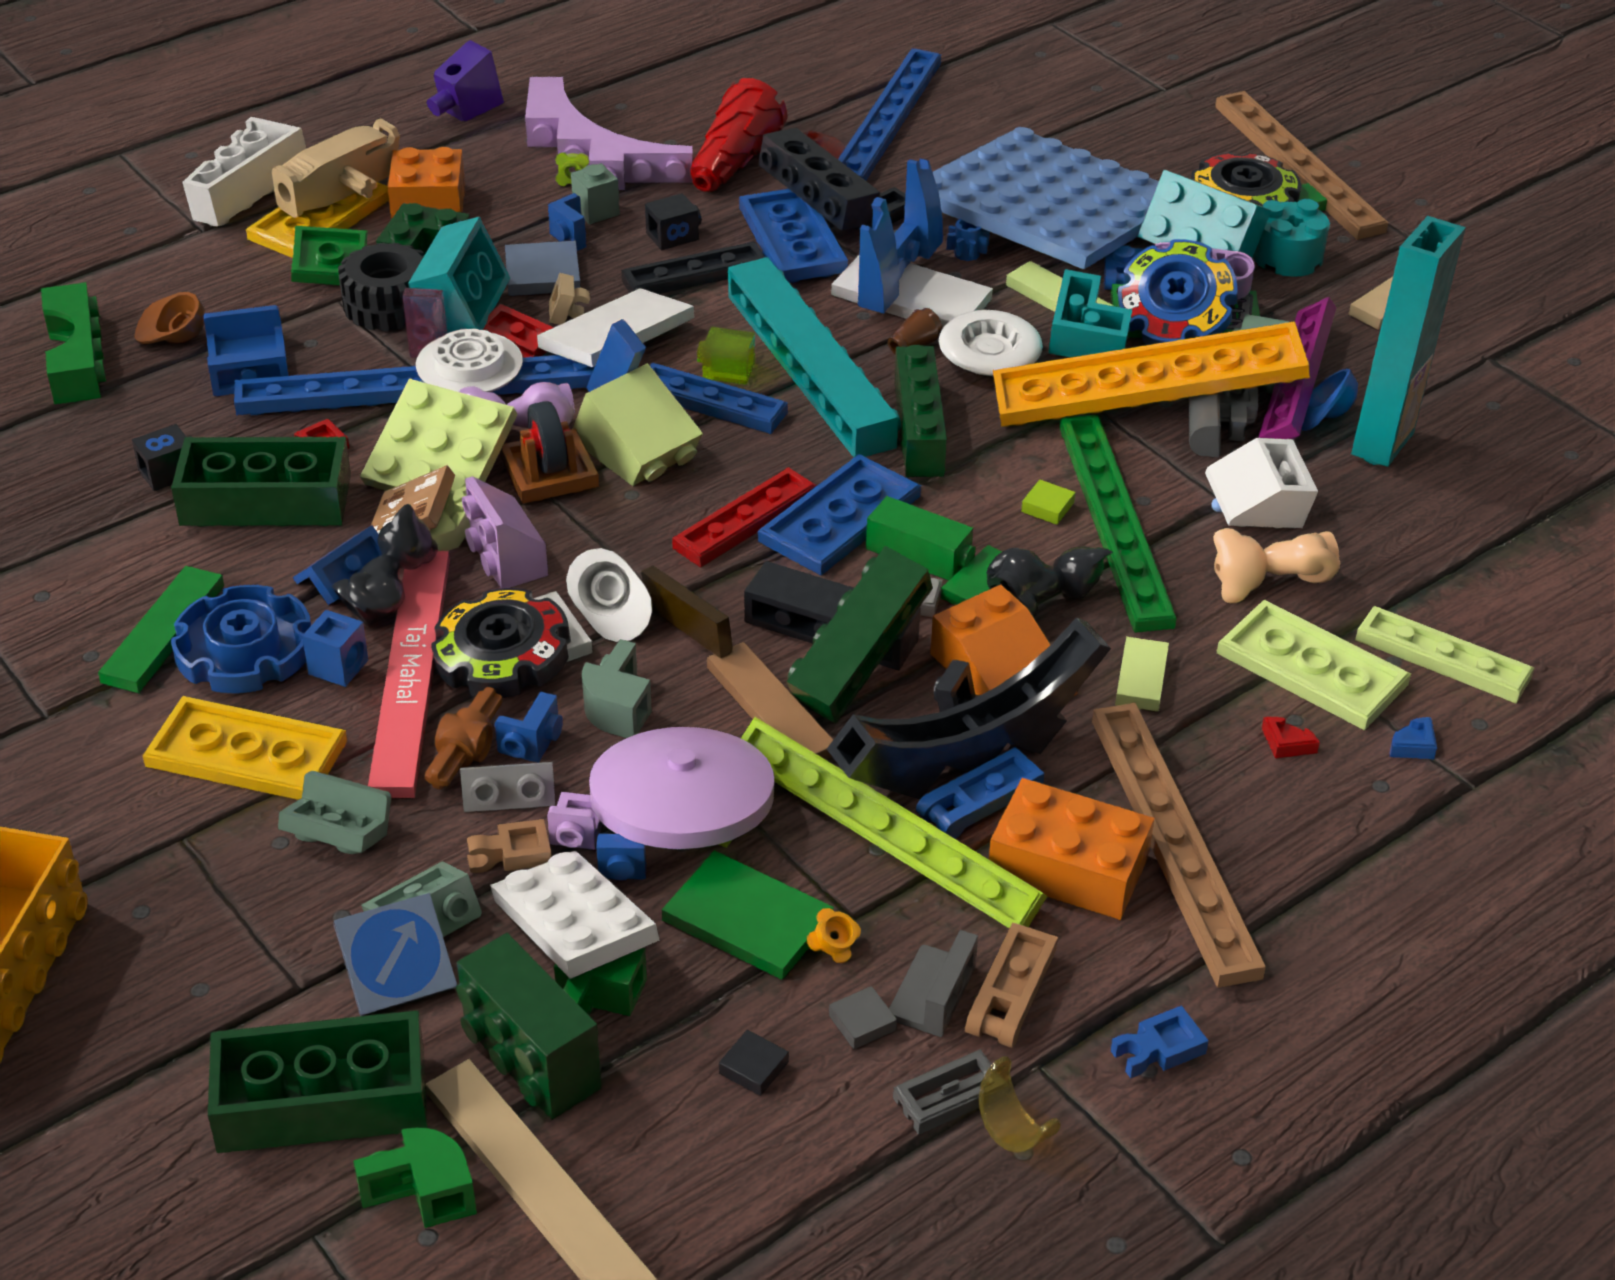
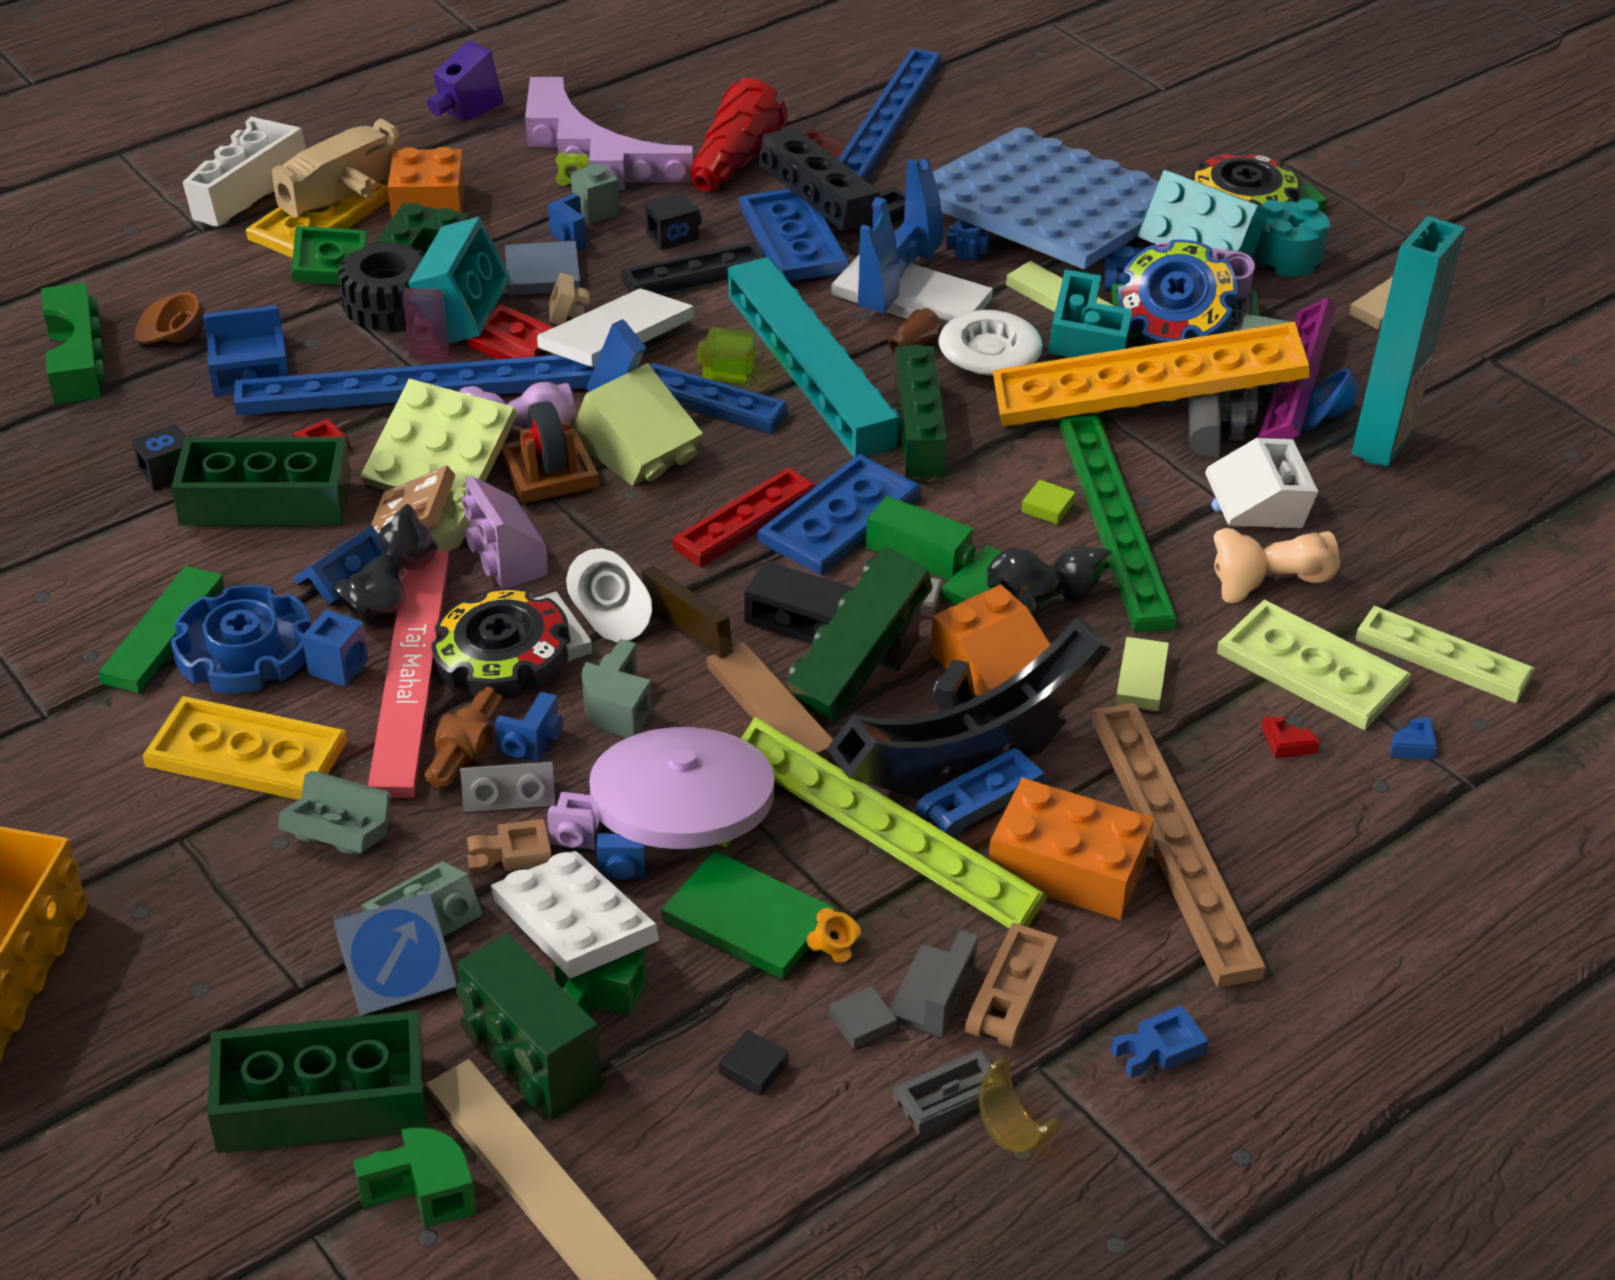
(468, 360): white wheel -> none
(1280, 144): medium nougat tile -> none

